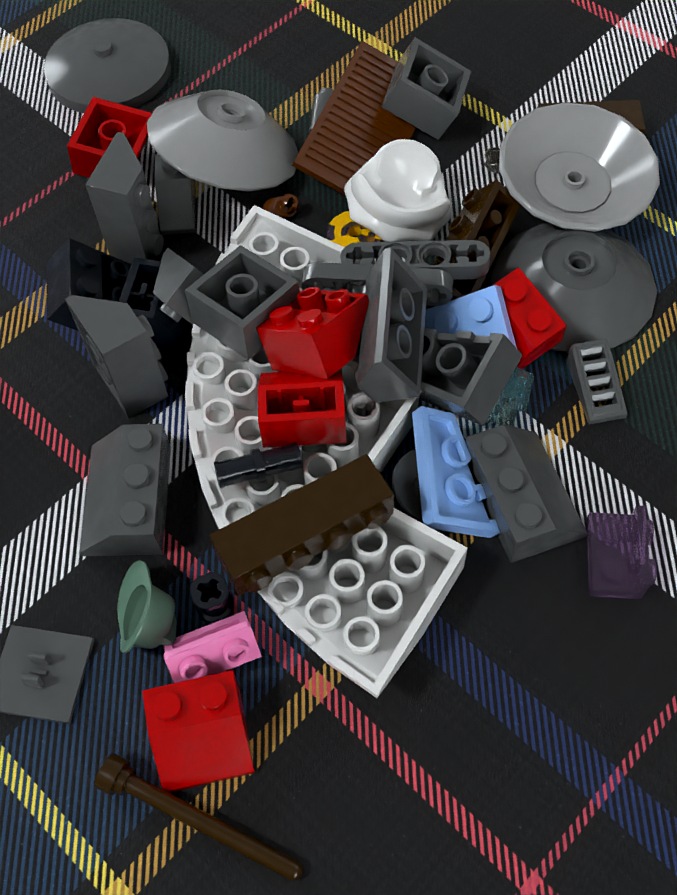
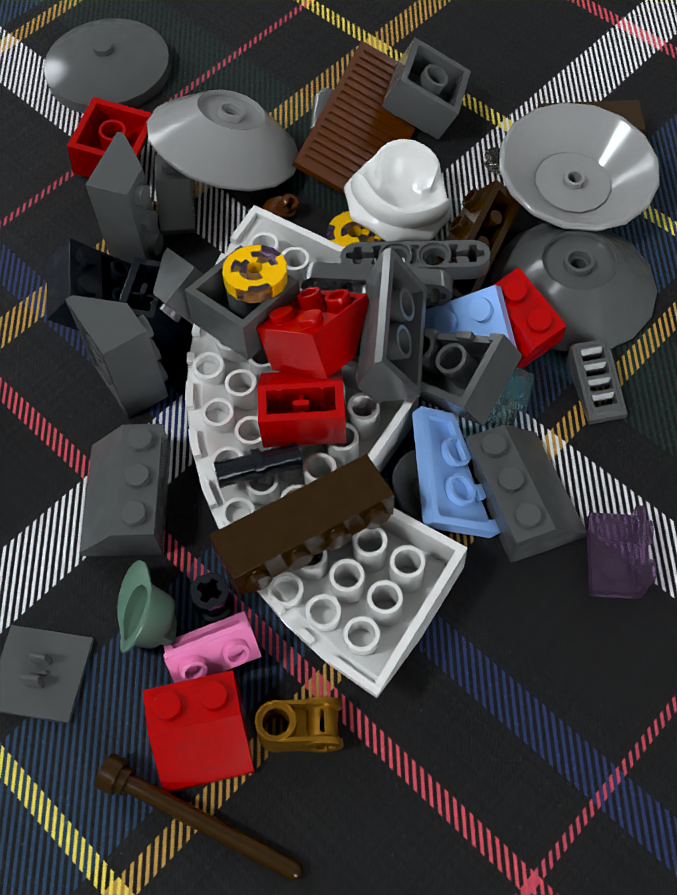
(255, 273): none -> yellow piece
(304, 725): none -> pearl gold piece

